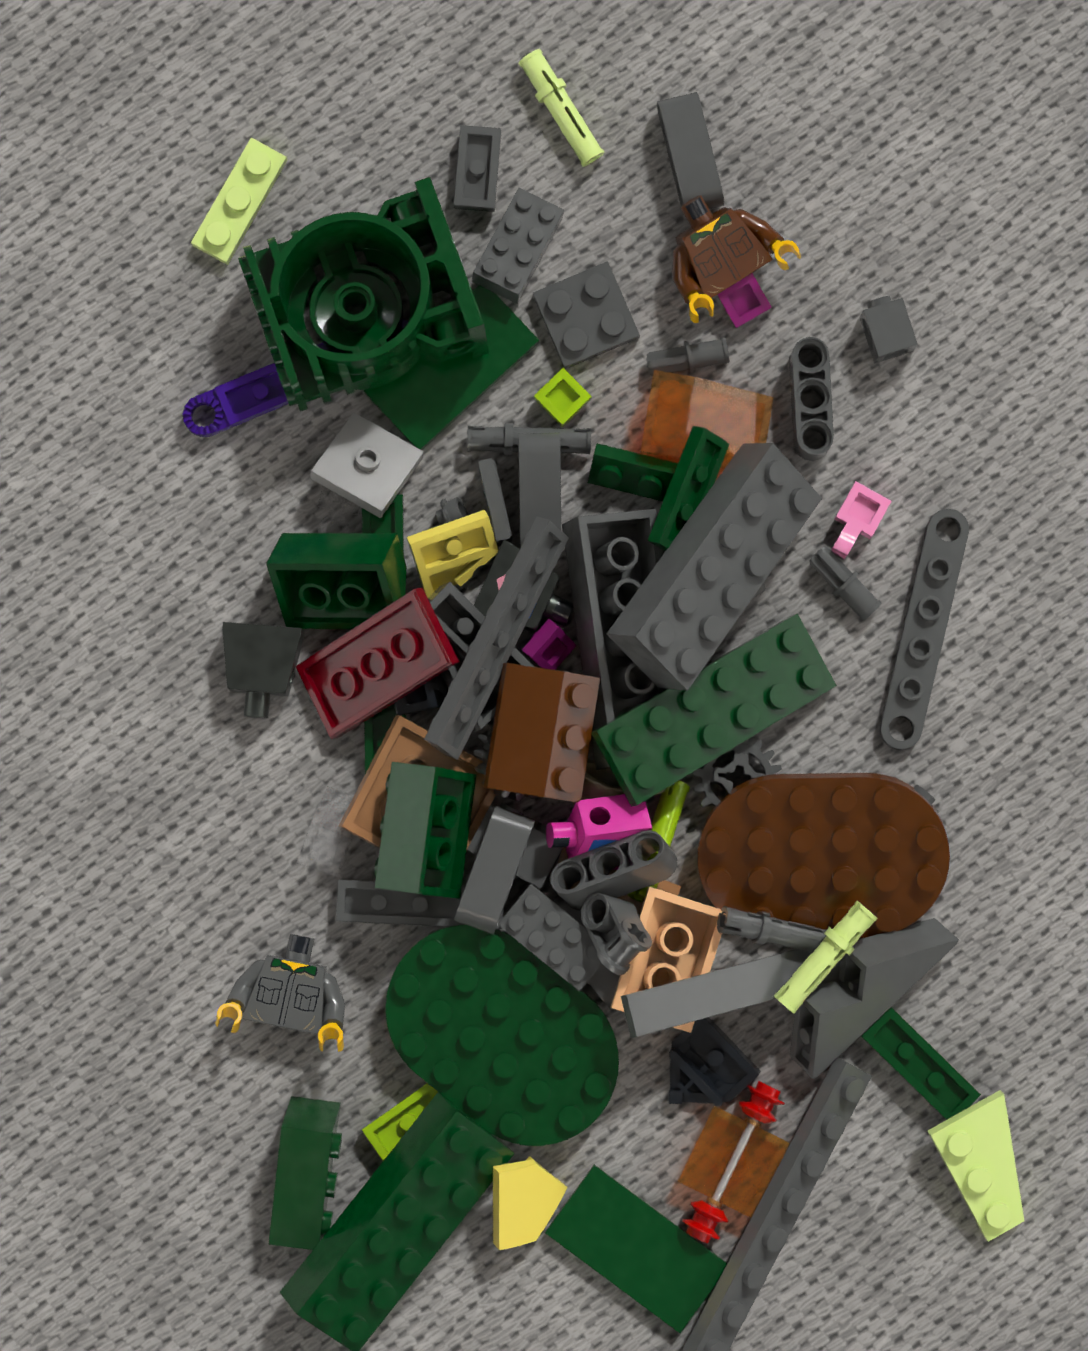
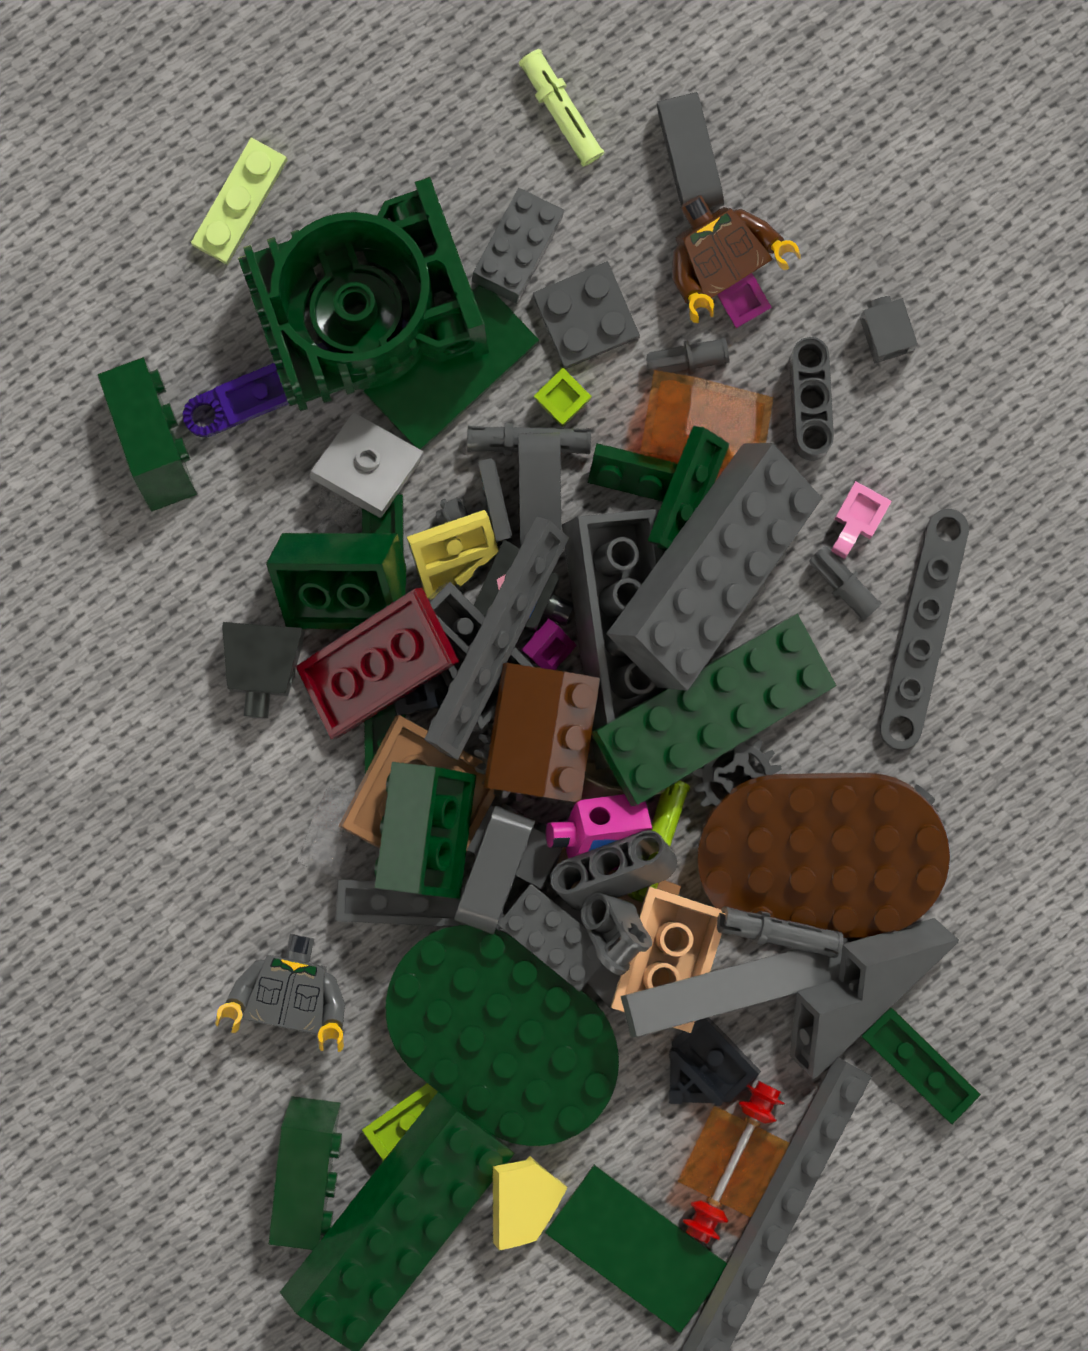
(147, 433): none -> dark green wedge
(477, 168): dark grey plate -> none
(824, 958): yellowish green pin -> none
(982, 1163): yellowish green wing -> none

